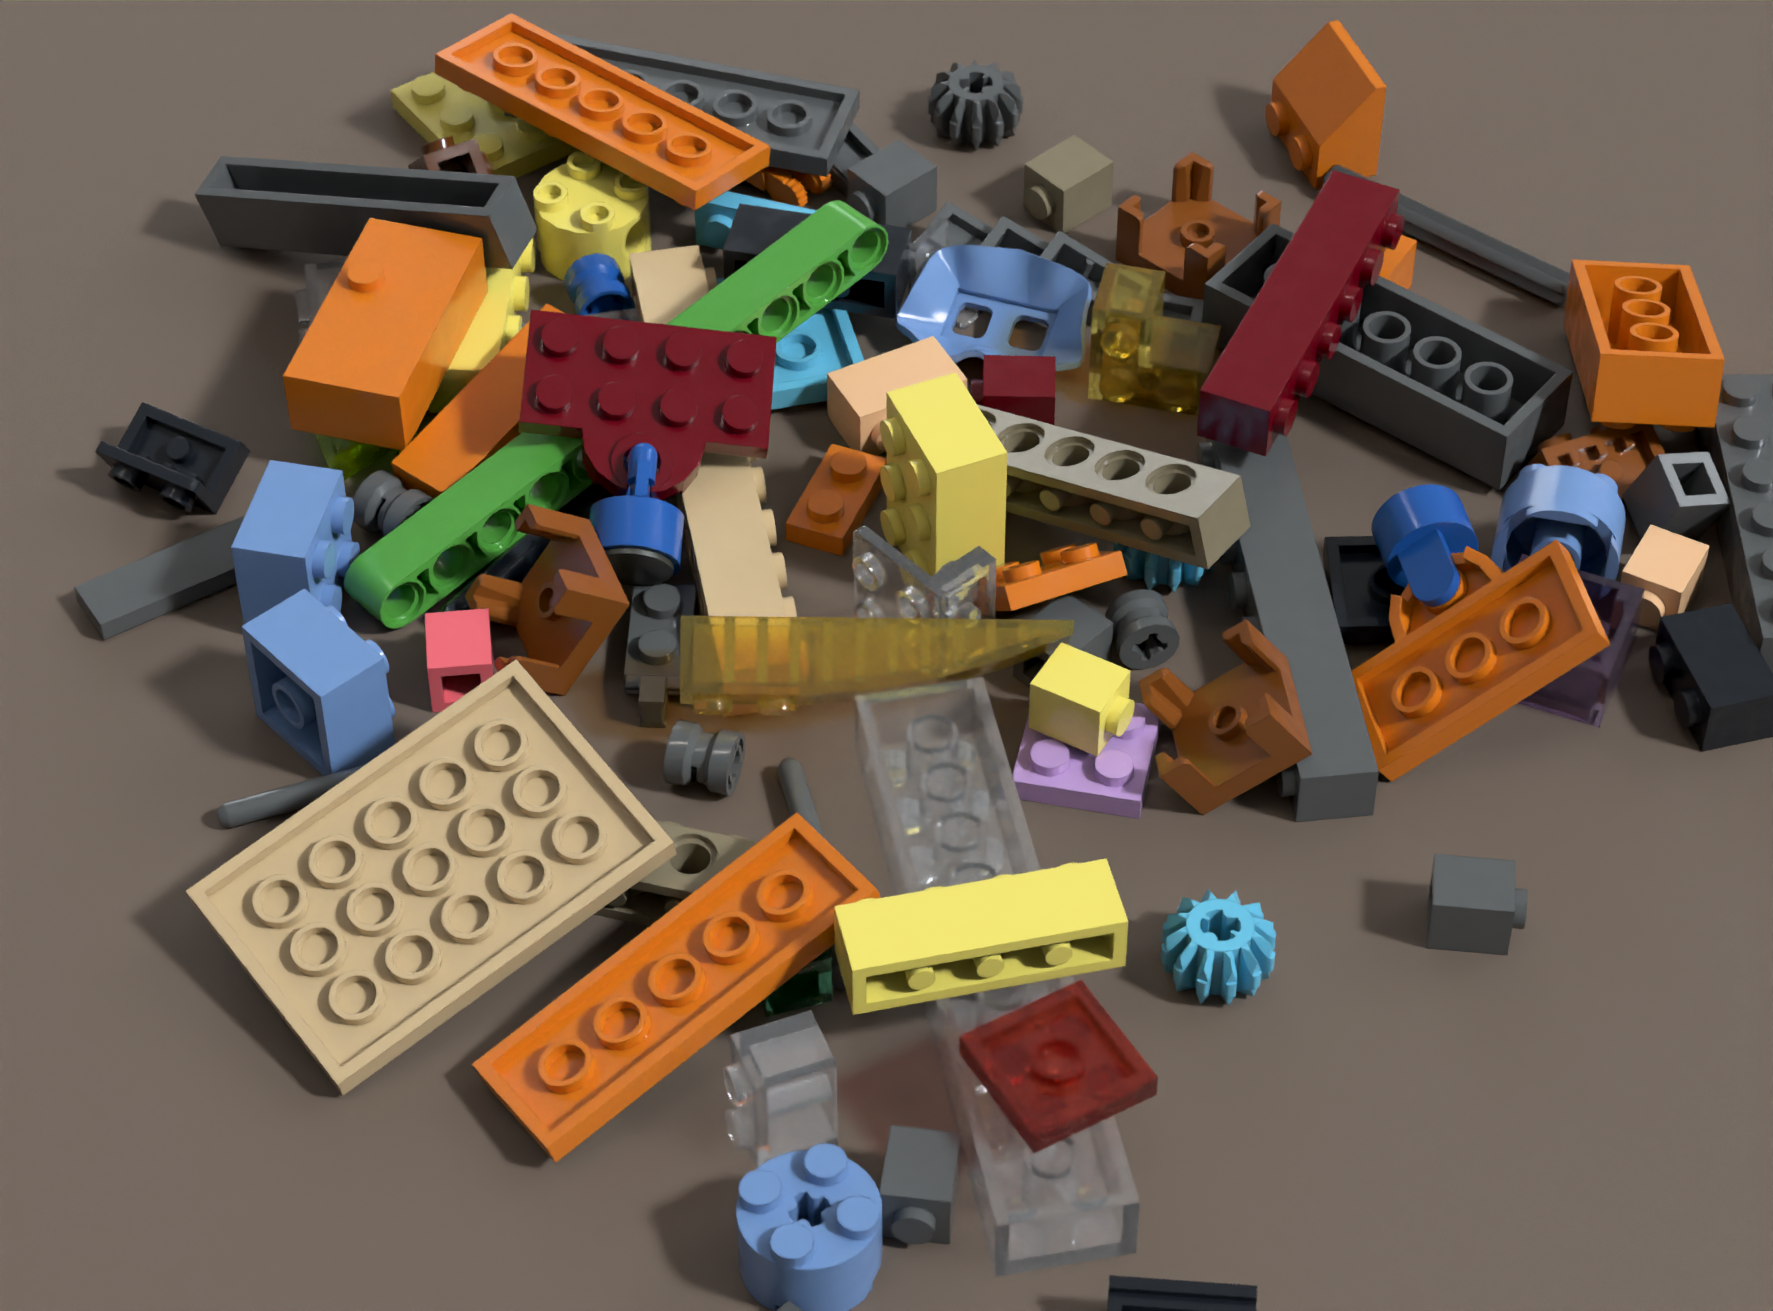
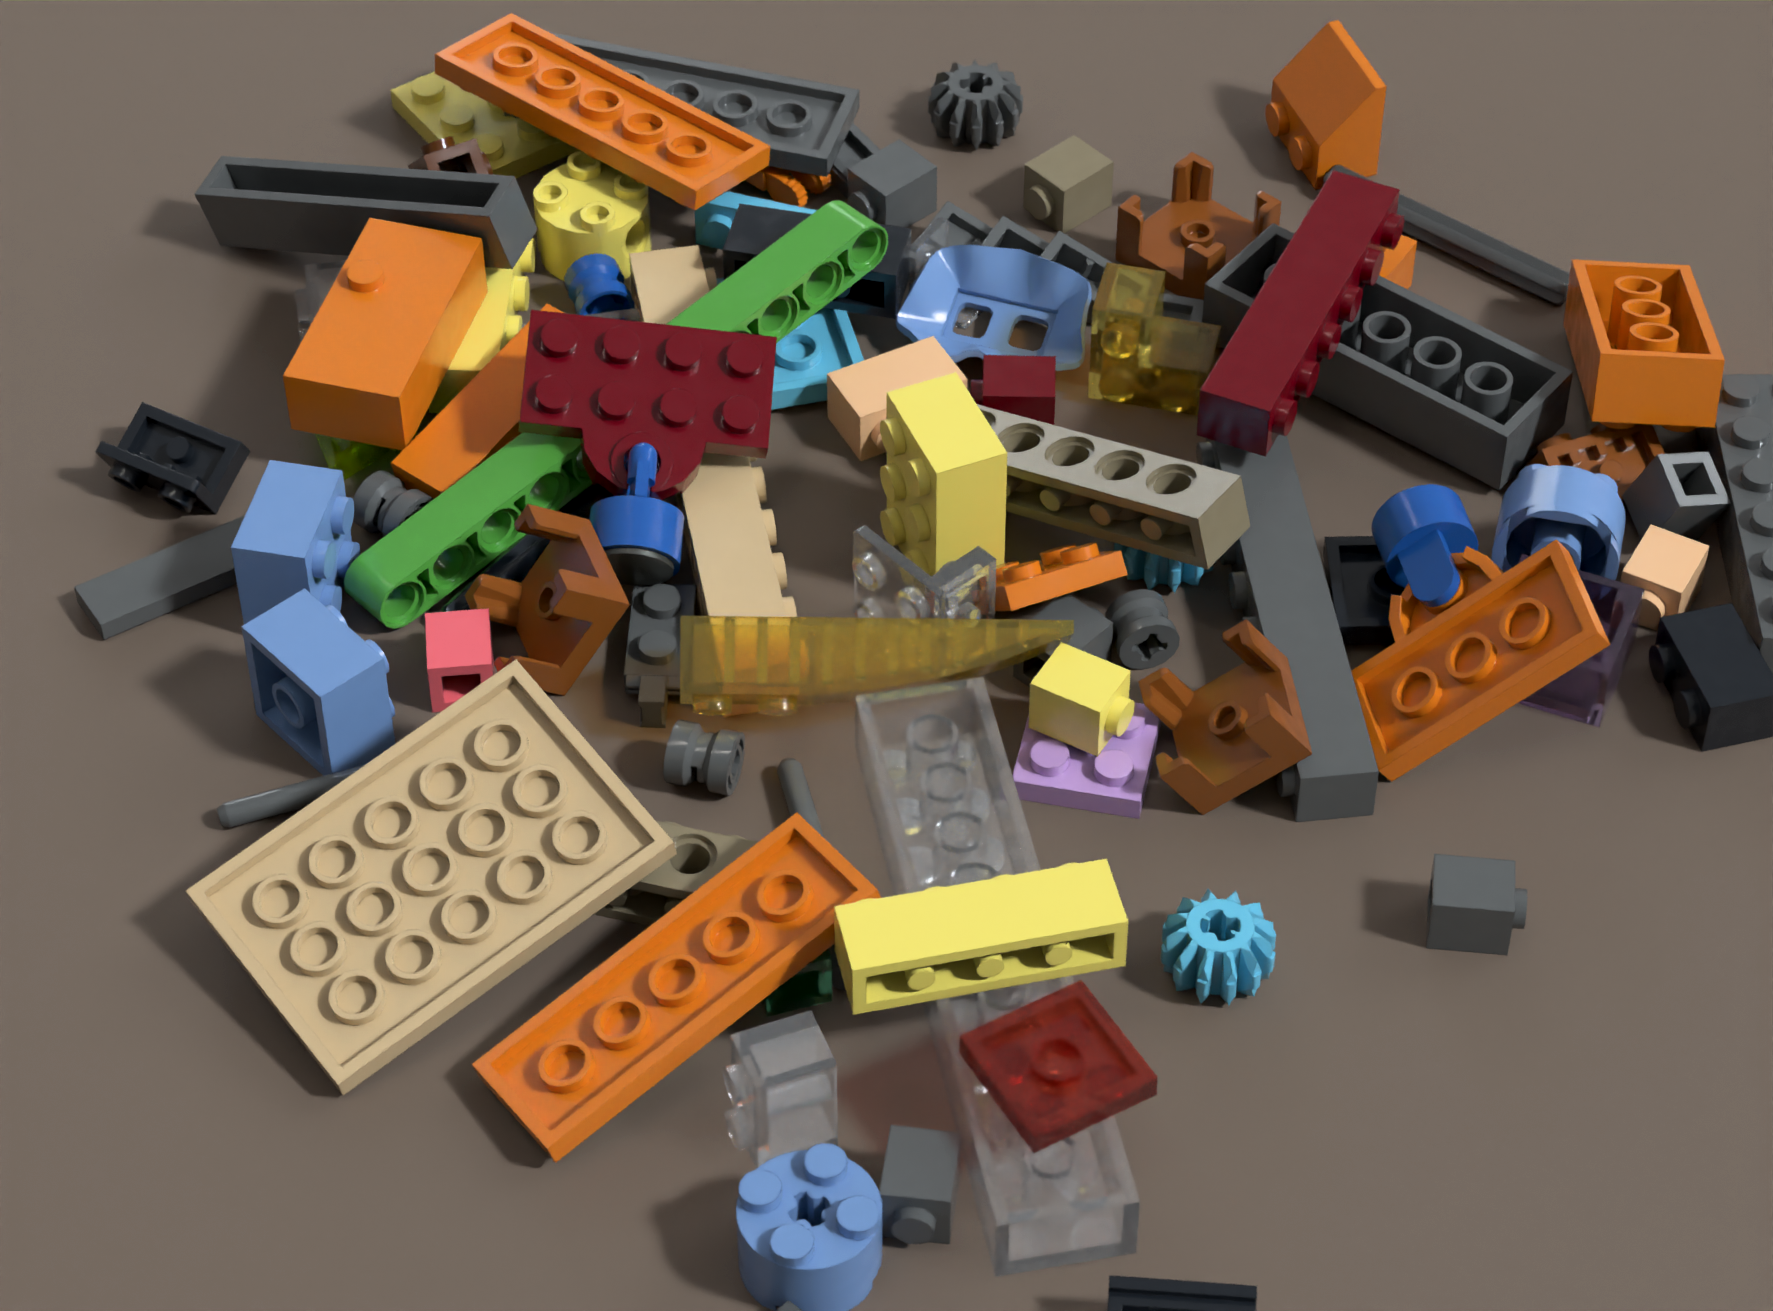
(835, 500): orange plate -> none

